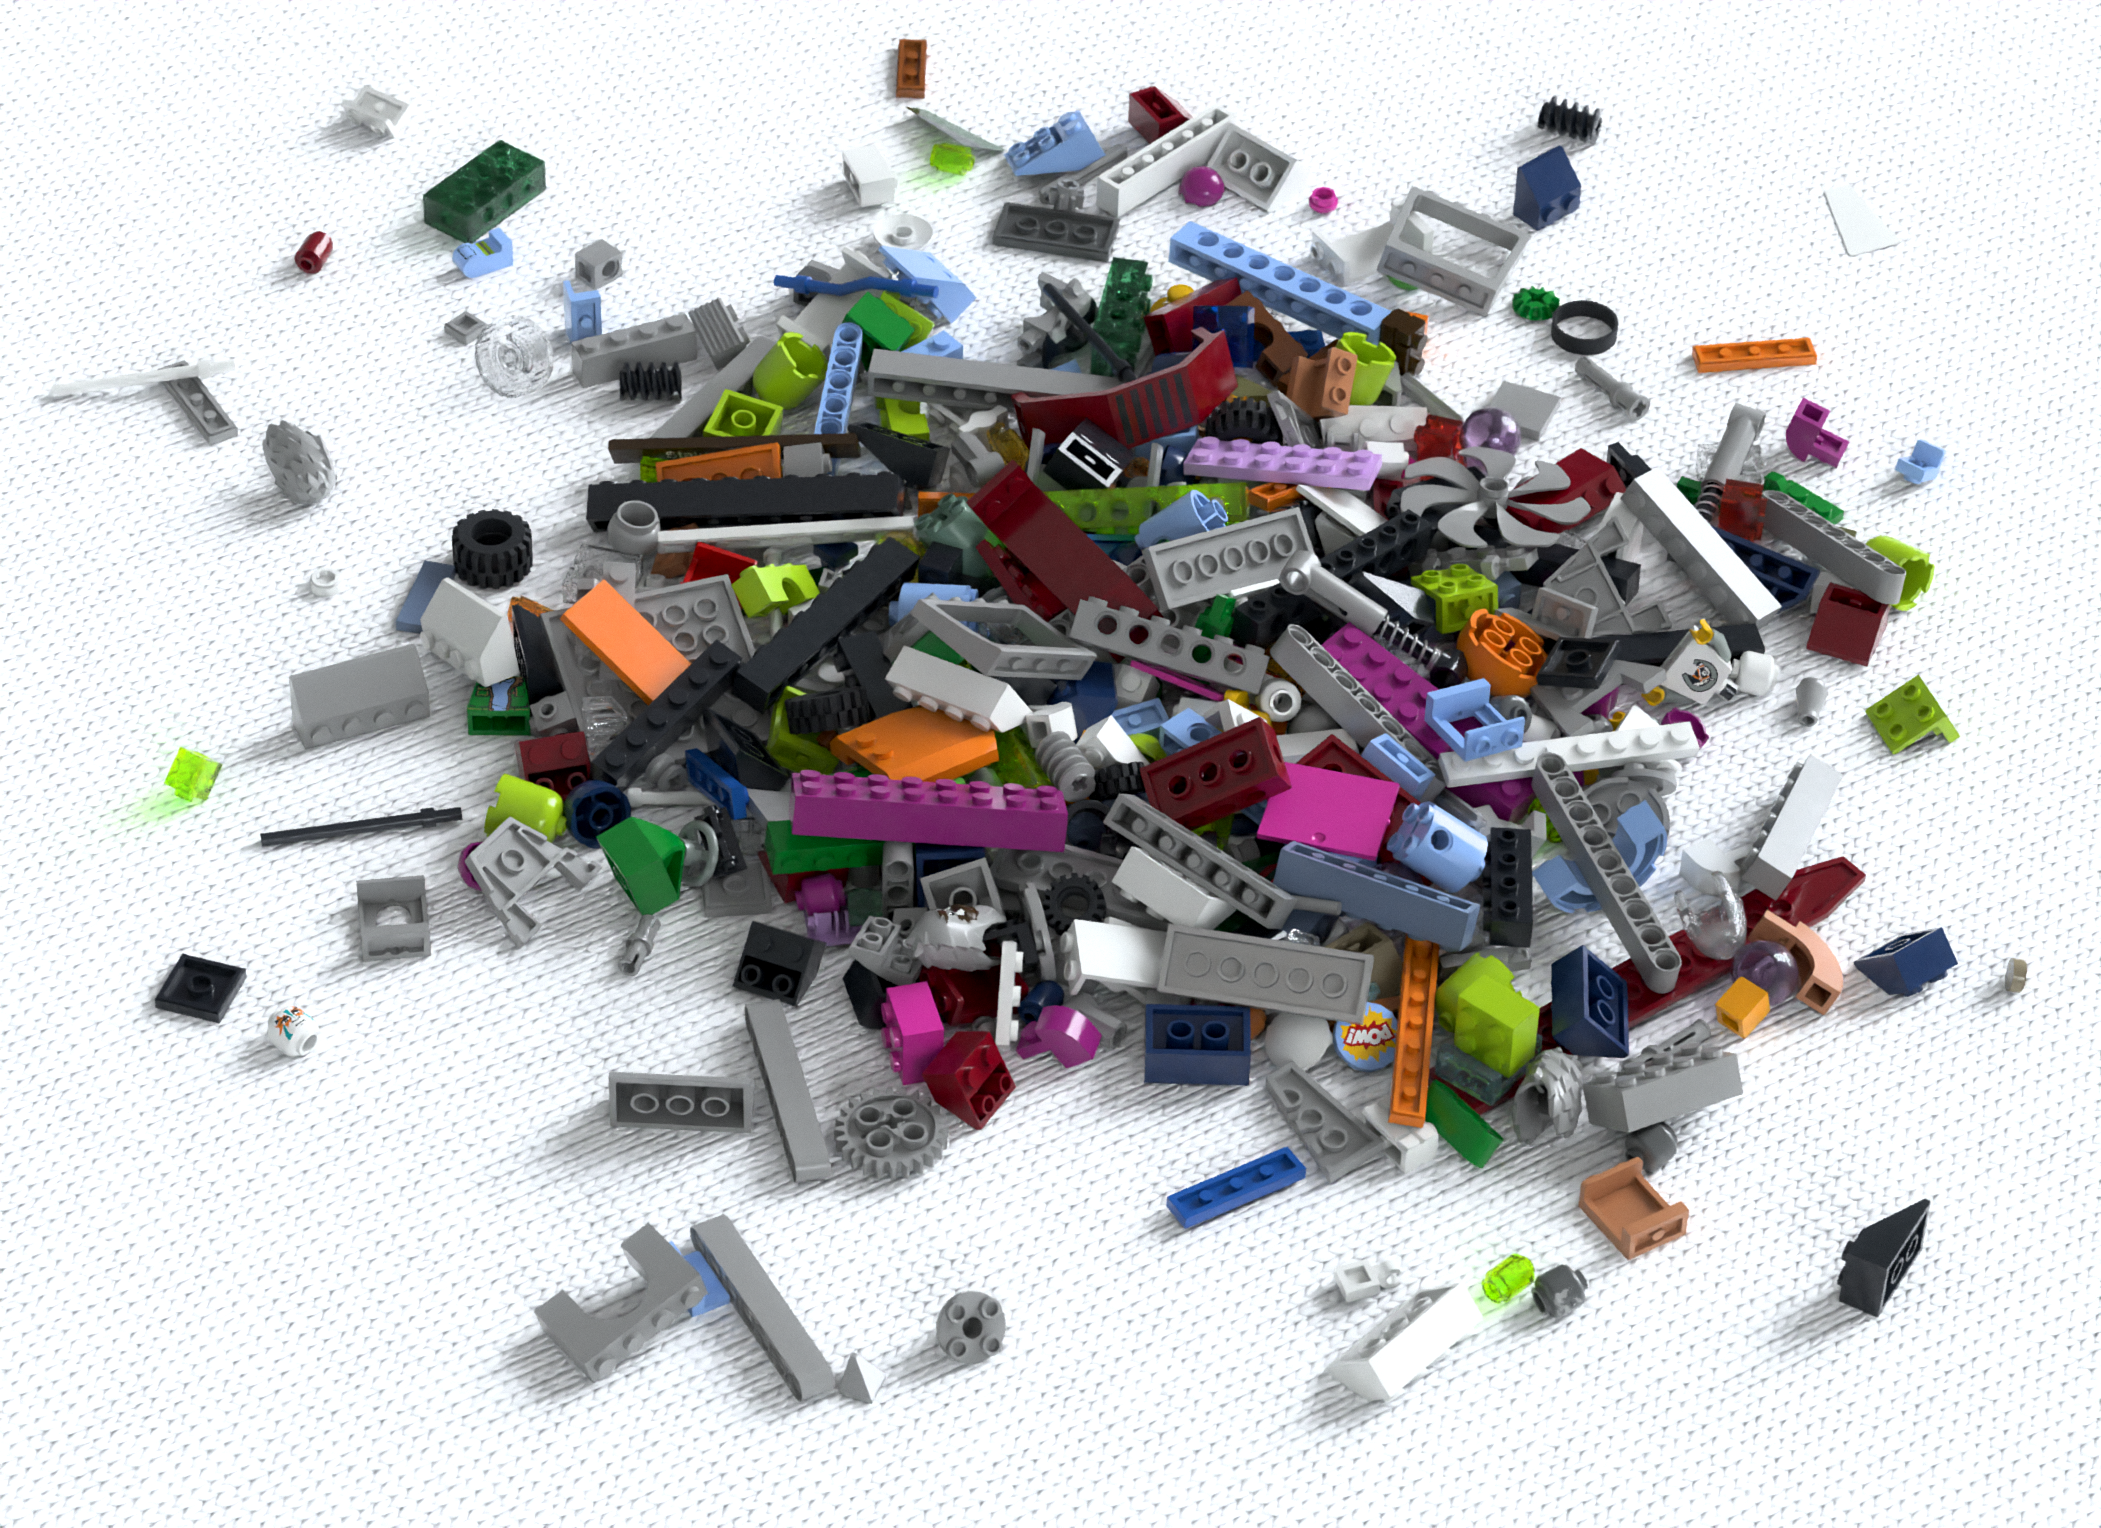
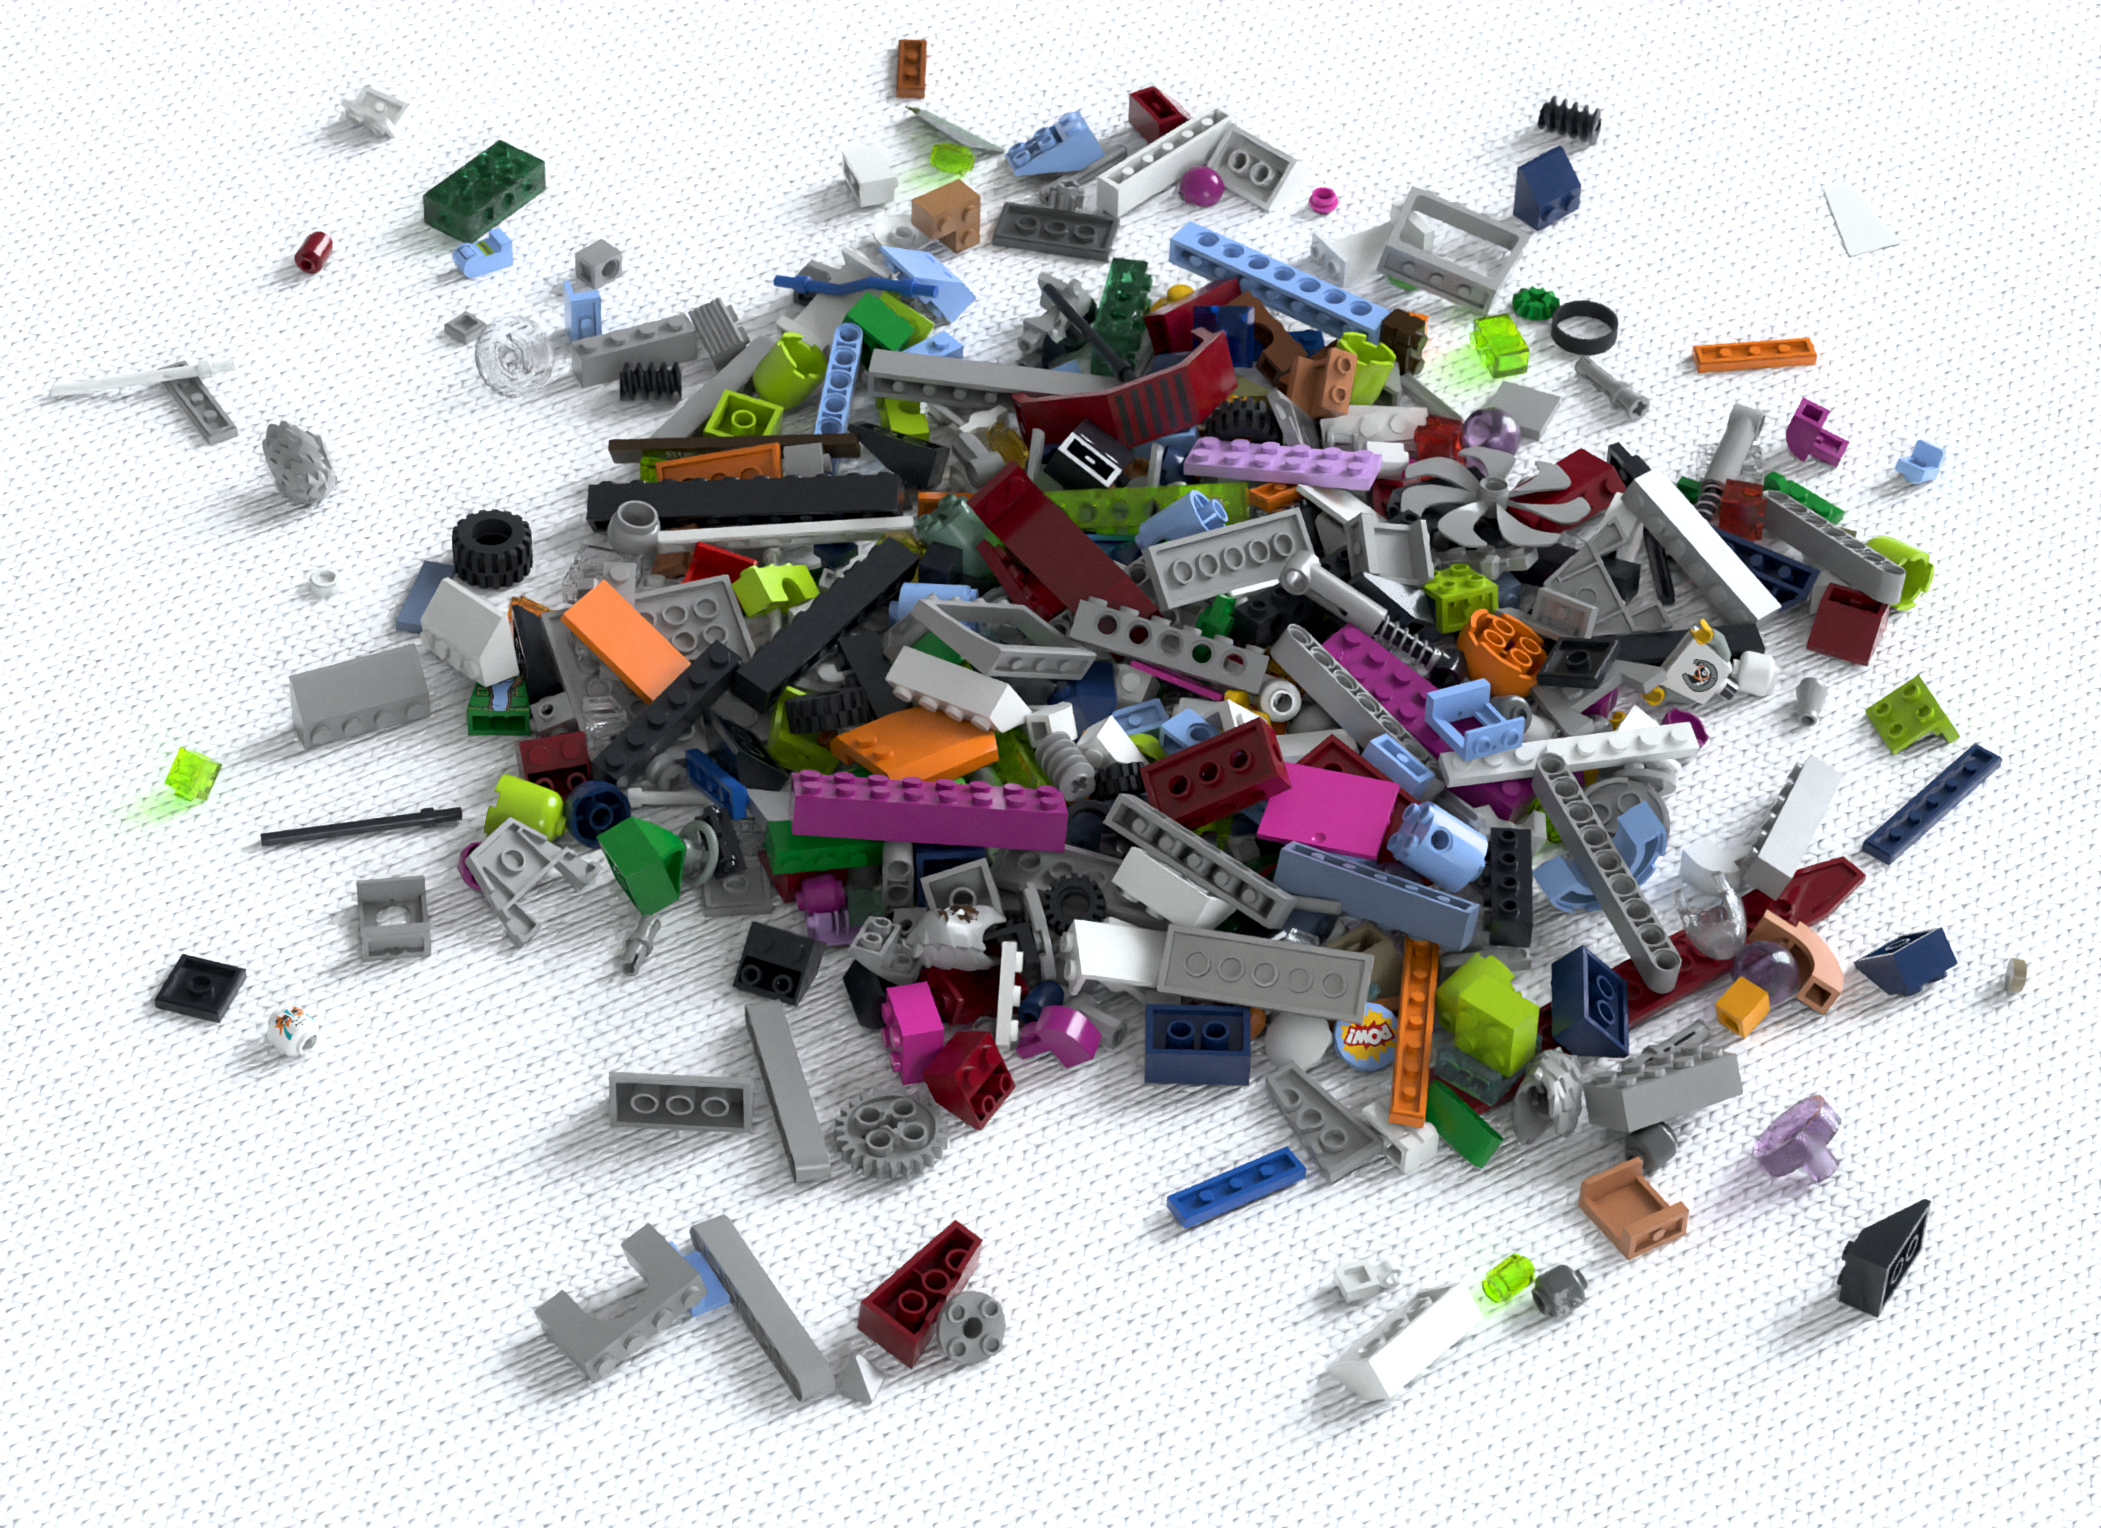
(906, 1305): none -> dark red wedge
(949, 215): none -> medium nougat brick
(1390, 550): none -> light grey panel
(1499, 345): none -> clear neon green brick
(1659, 569): none -> black axle
(1800, 1140): none -> clear purple piece
(1931, 804): none -> dark blue tile

